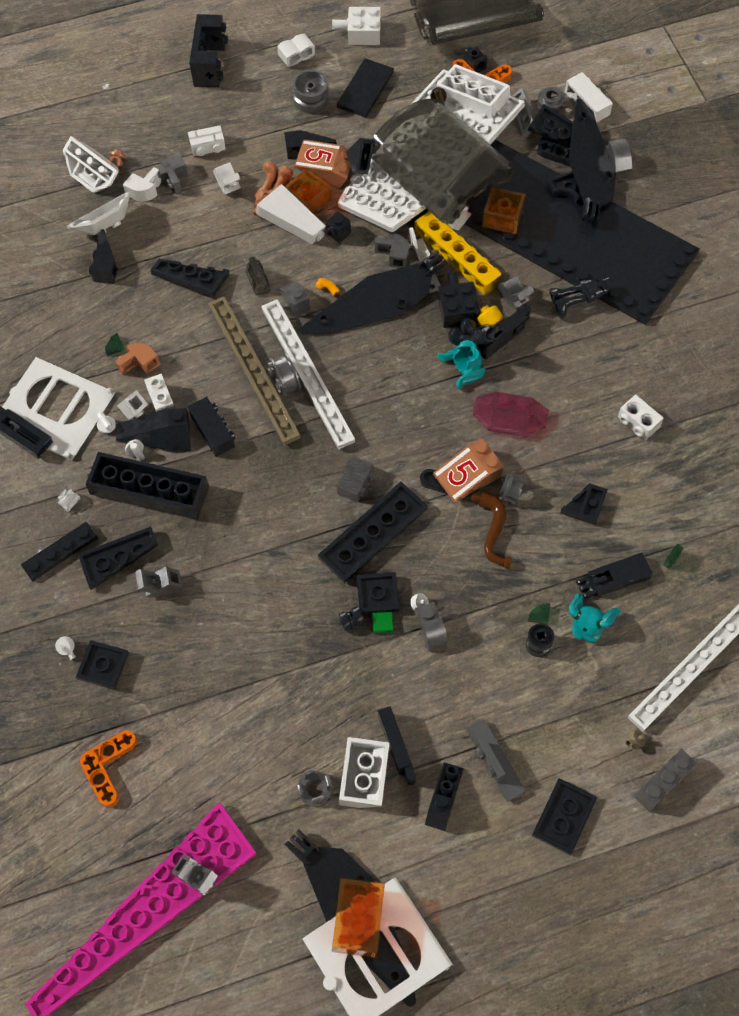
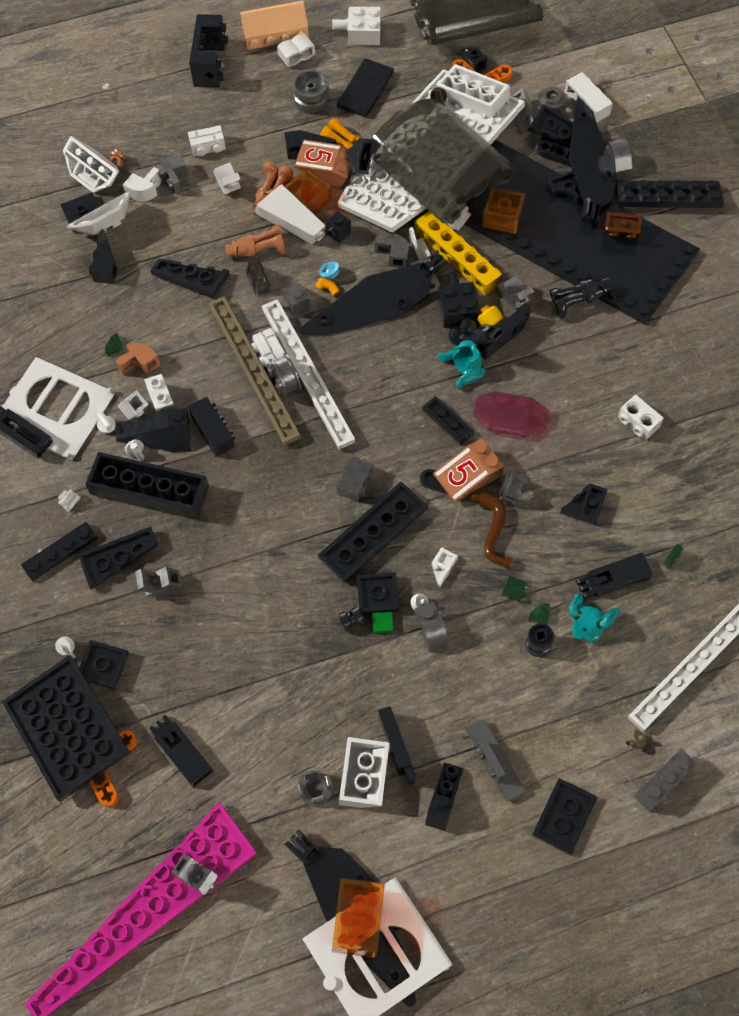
(65, 728): none -> black plate
(79, 207): none -> black plate
(184, 754): none -> black hinge
(249, 246): none -> nougat piece
(267, 346): none -> white brick
(273, 24): none -> light nougat slope
(329, 270): none -> medium azure hat
(336, 127): none -> light orange piece
(443, 565): none -> white tile
(448, 420): none -> black tile
(514, 588): none -> clear green tile
(623, 225): none -> reddish brown bracket
(670, 194): none -> black plate

